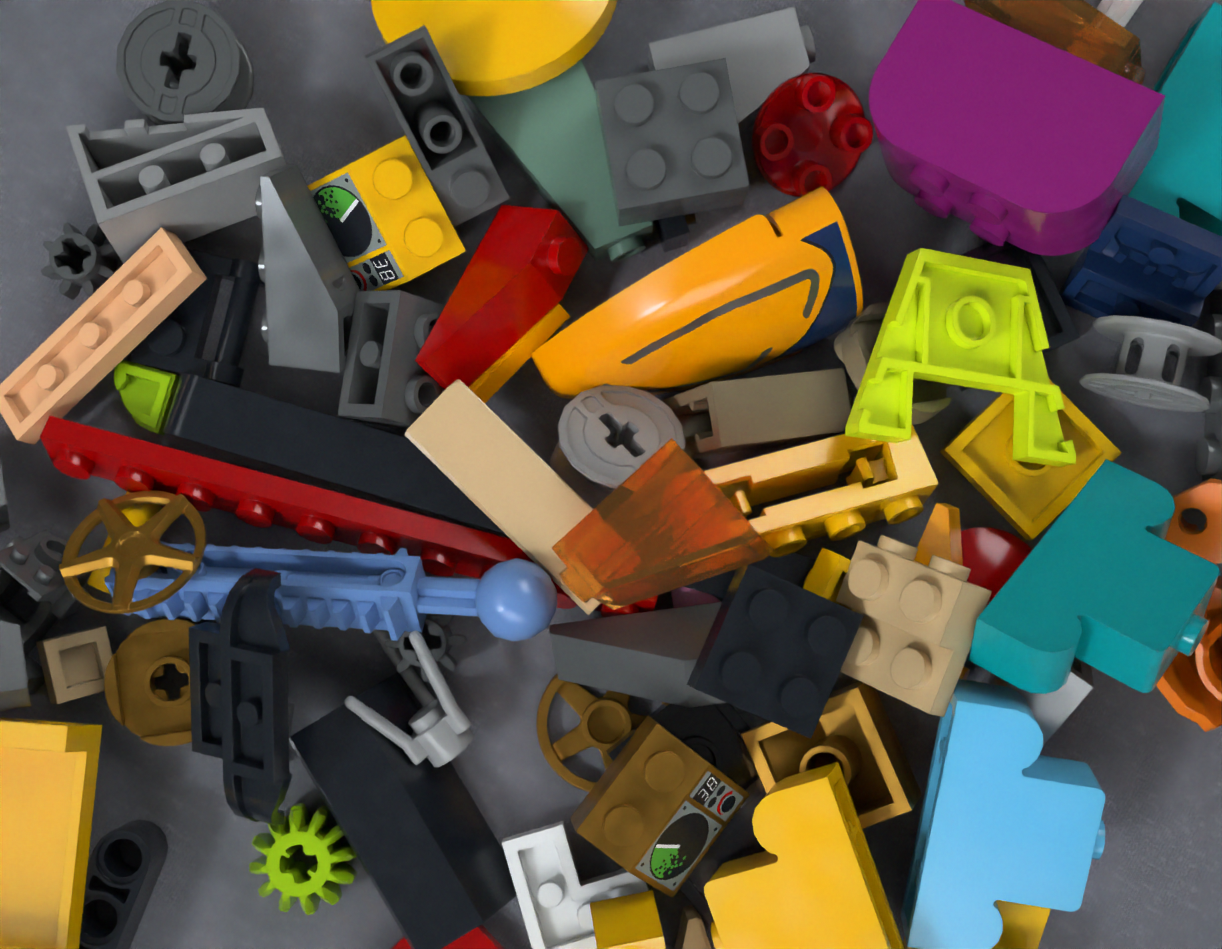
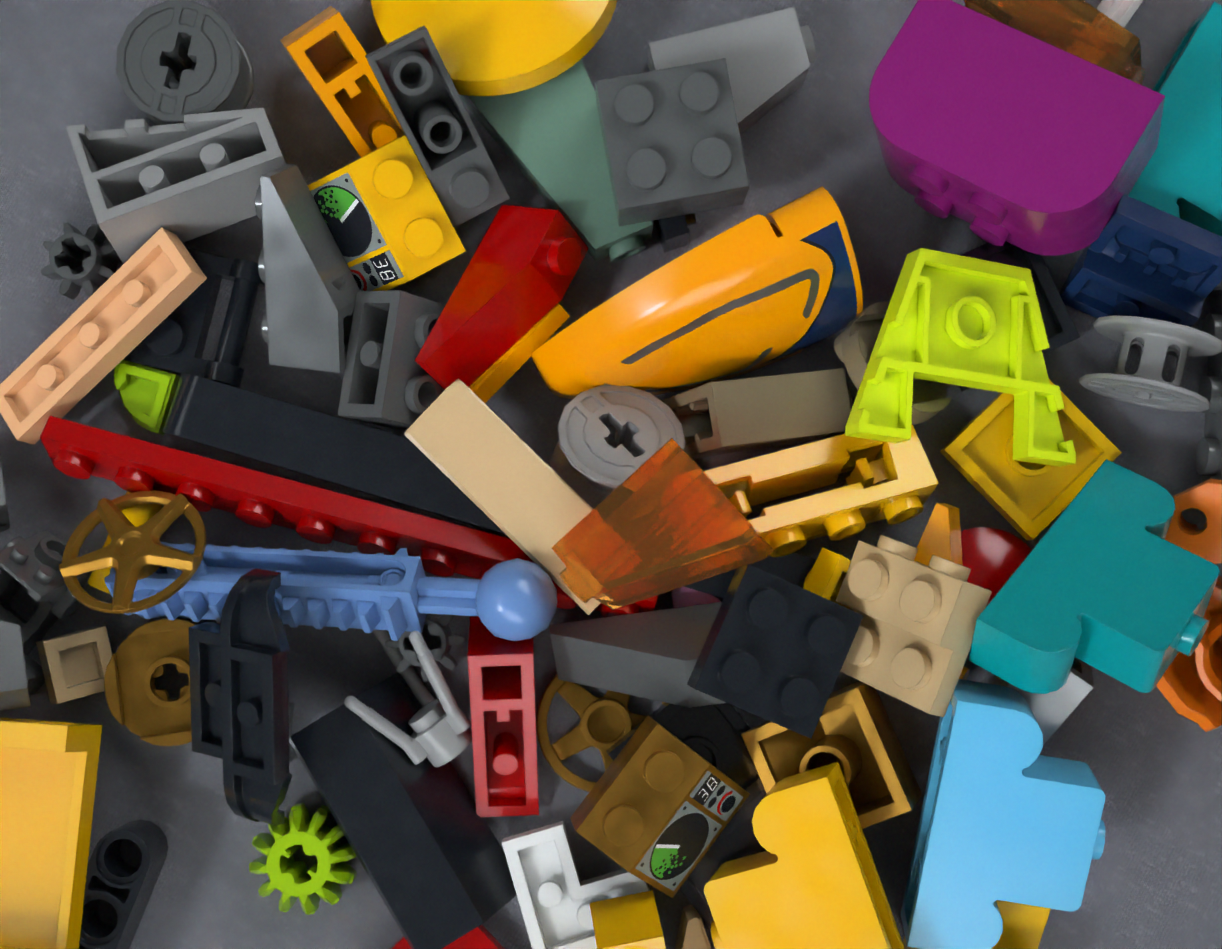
(343, 80): none -> light orange slope
(503, 723): none -> red slope
(810, 134): red dish -> none

